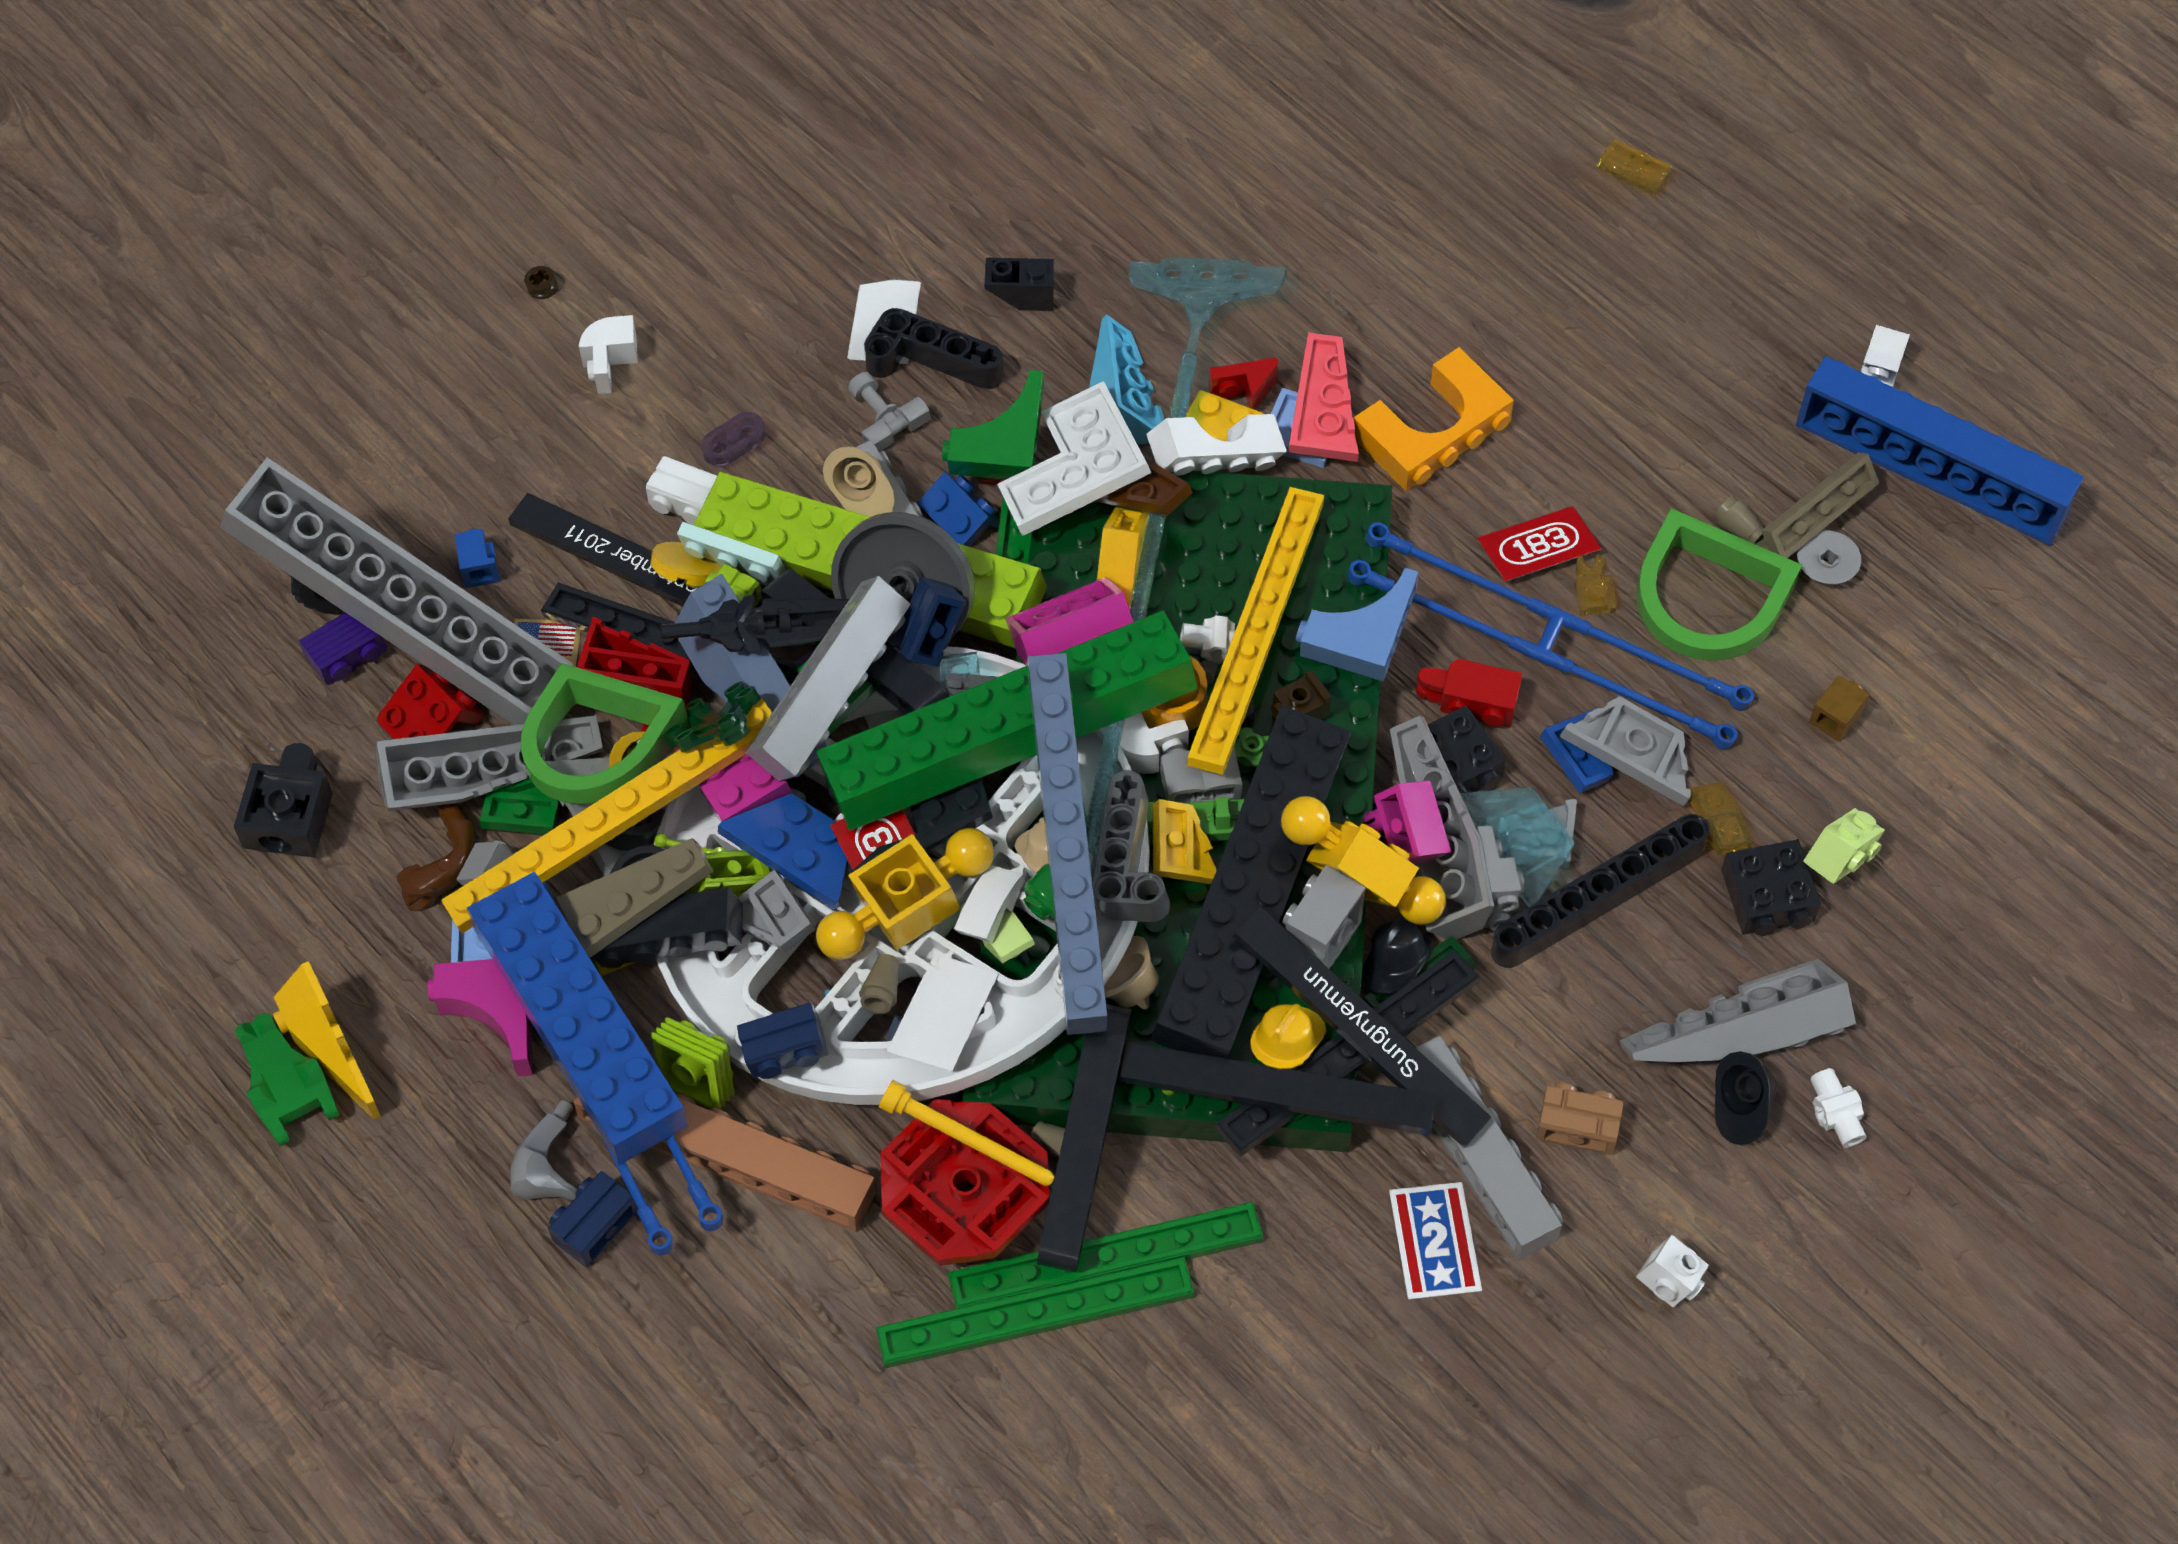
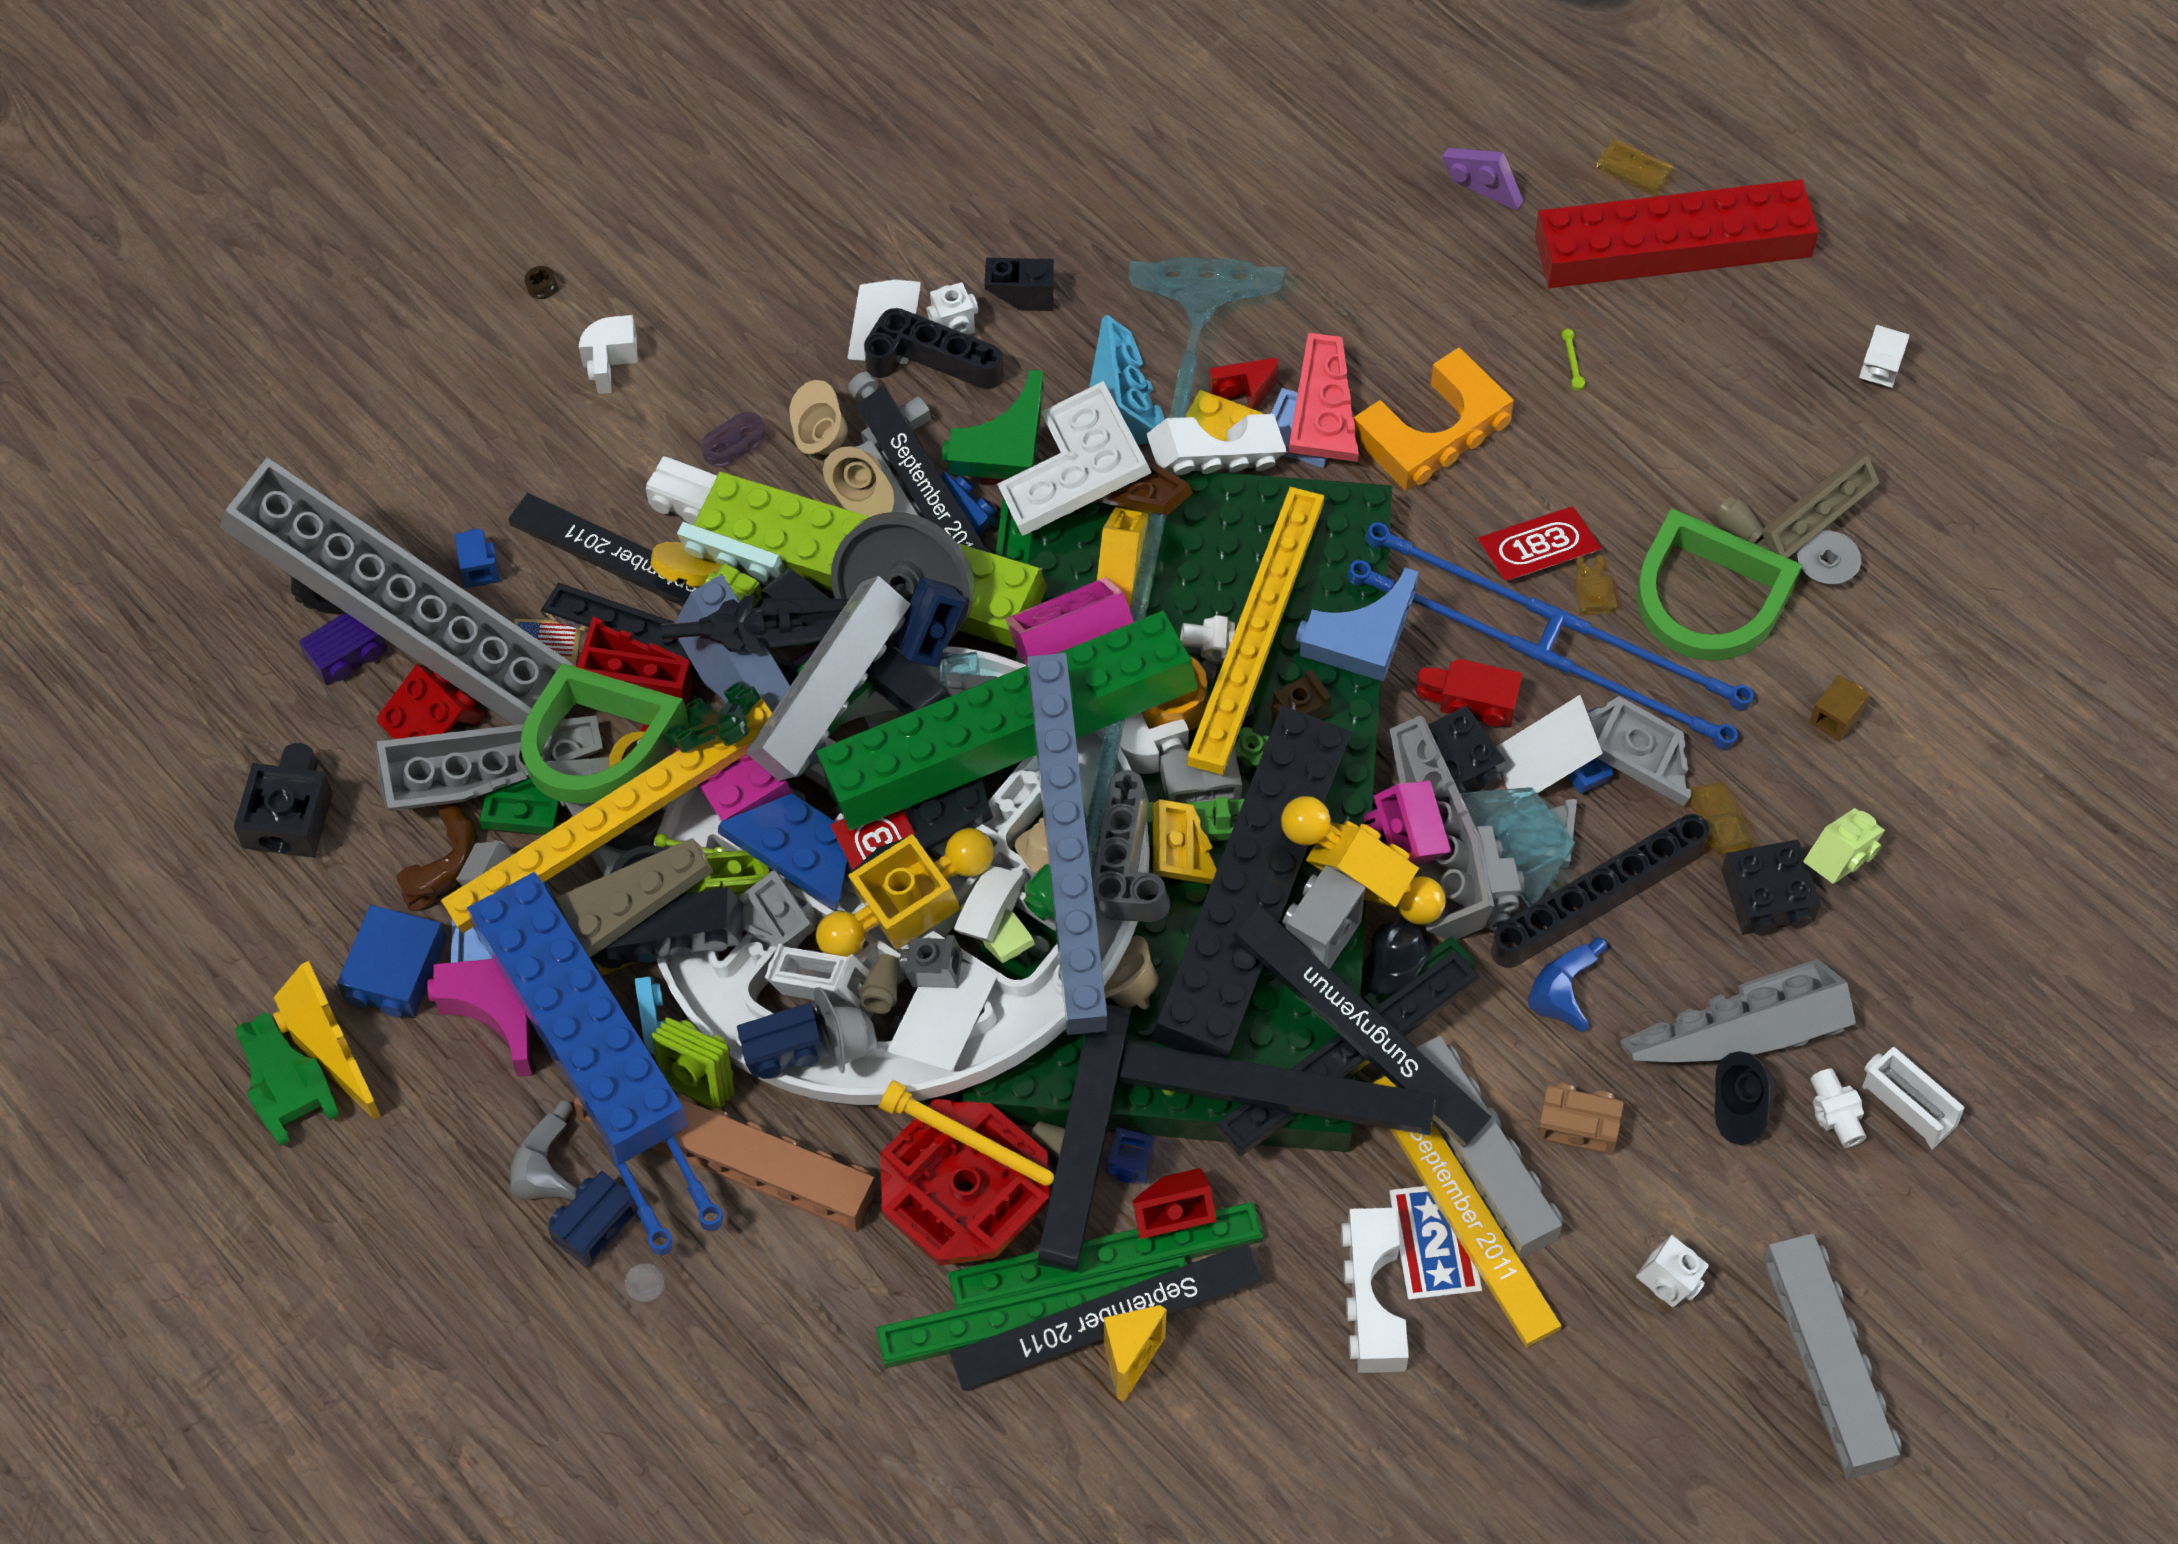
(391, 962): none -> blue brick
(644, 1283): none -> clear plate
(649, 997): none -> medium azure wing
(799, 971): none -> white window
(817, 418): none -> tan piece
(846, 1028): none -> light grey piece
(917, 468): none -> black tile
(932, 962): none -> dark grey brick
(953, 308): none -> white brick
(1085, 1321): none -> black tile
(1128, 1162): none -> clear blue brick
(1131, 1344): none -> yellow slope
(1174, 1204): none -> red slope
(1287, 1036): yellow piece -> none
(1379, 1335): none -> white arch
(1478, 1233): none -> yellow tile
(1484, 173): none -> medium lavender wing
(1550, 748): none -> white sticker
(1552, 989): none -> blue animal
(1578, 382): none -> lime hinge
(1675, 233): none -> red brick
(1831, 1356): none -> light grey brick
(1913, 1096): none -> white window
(1939, 450): blue brick -> none

